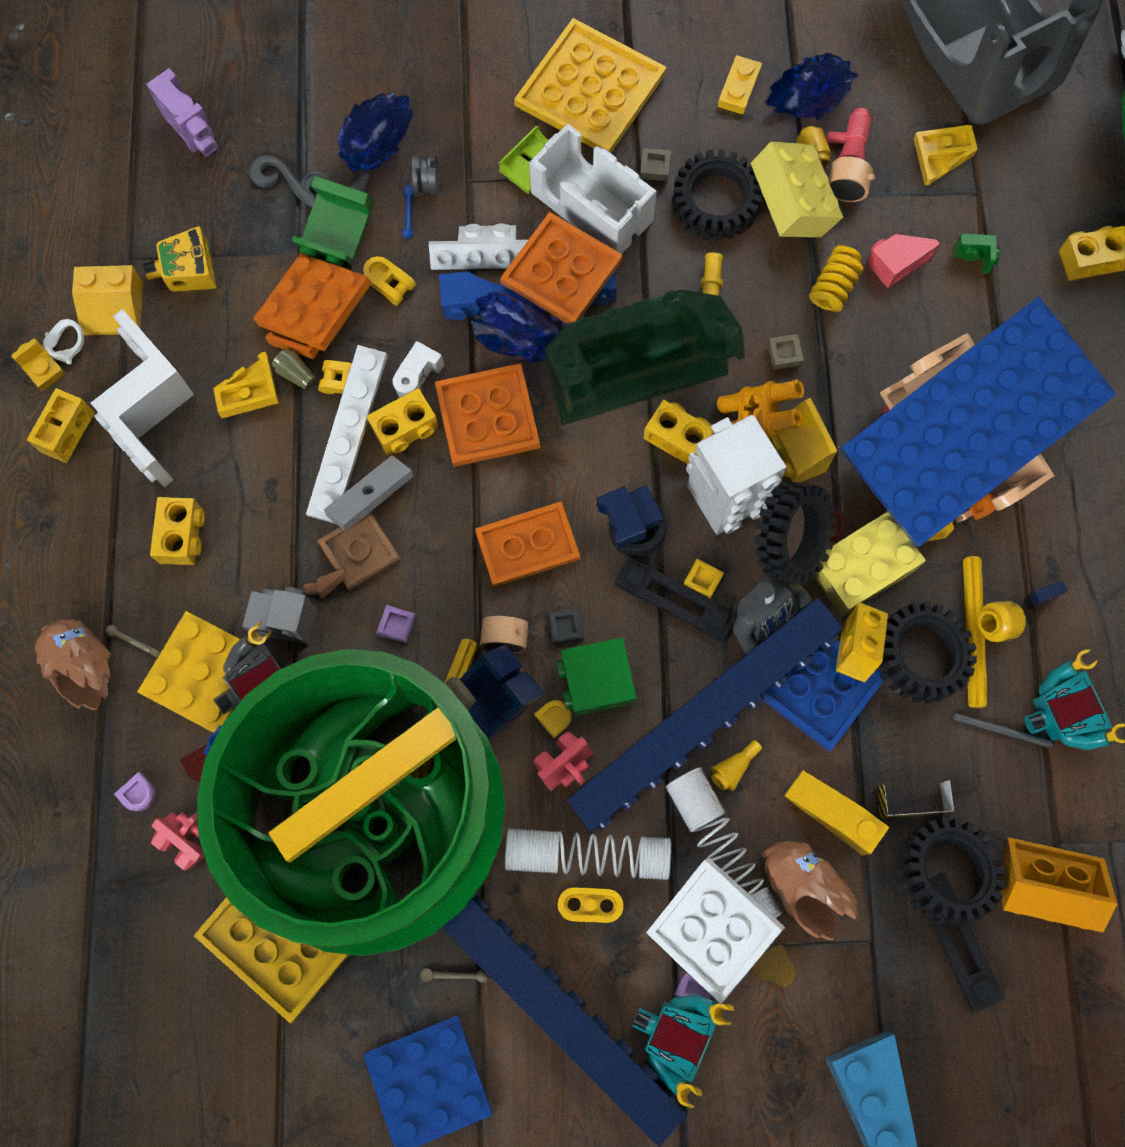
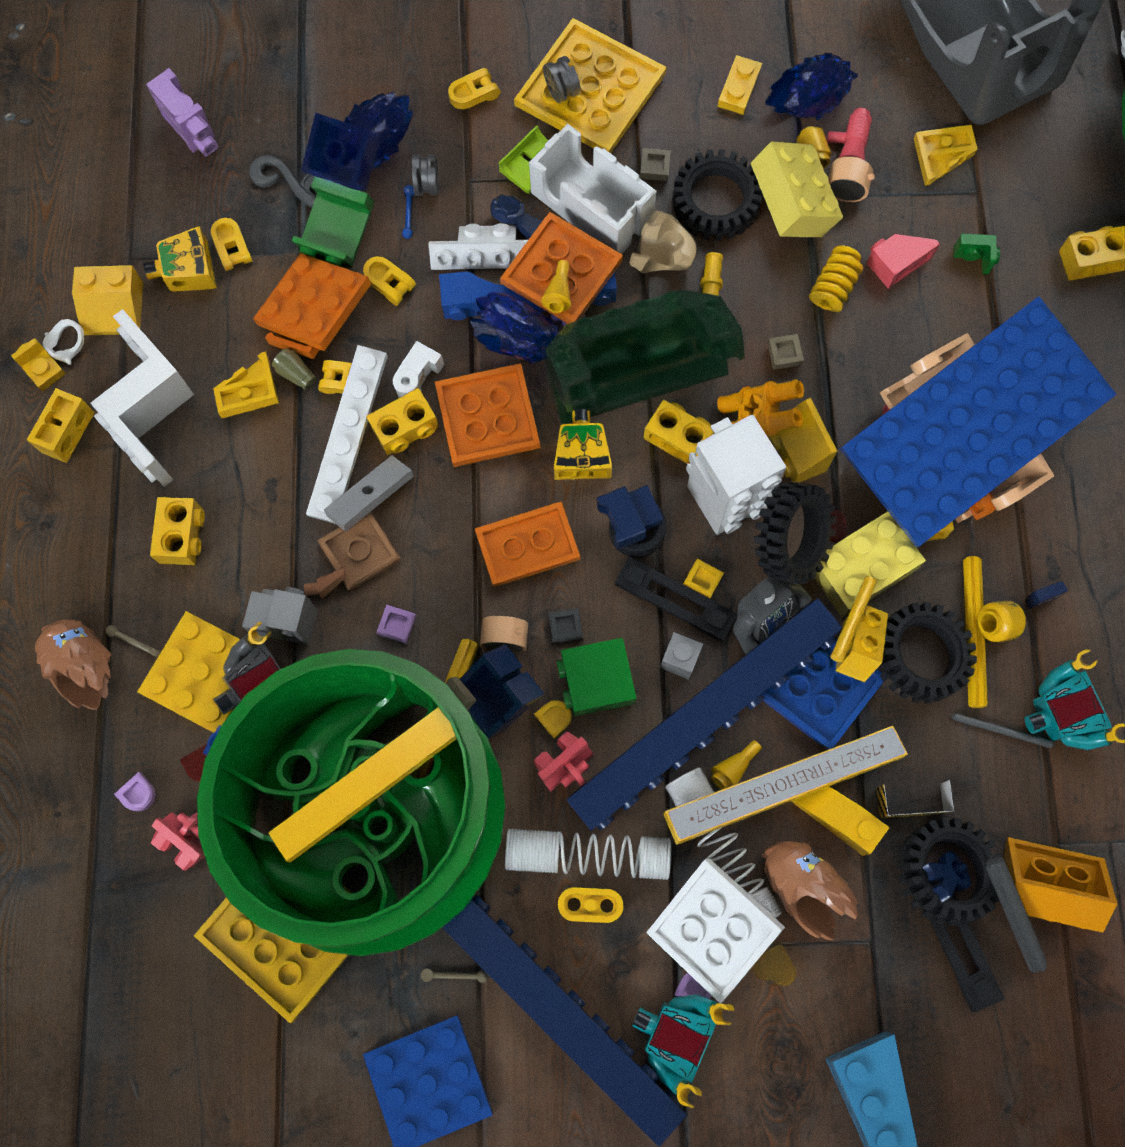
(227, 235): none -> yellow plate
(340, 152): none -> clear blue brick
(464, 93): none -> yellow plate
(511, 211): none -> dark blue piece
(557, 294): none -> yellow cone
(561, 79): none -> flat silver wheel
(582, 449): none -> torso
(664, 245): none -> tan piece
(681, 655): none -> light grey brick
(784, 785): none -> light grey tile
(853, 619): none -> yellow bar
(950, 872): none -> dark blue piece
(1016, 914): none -> dark grey axle

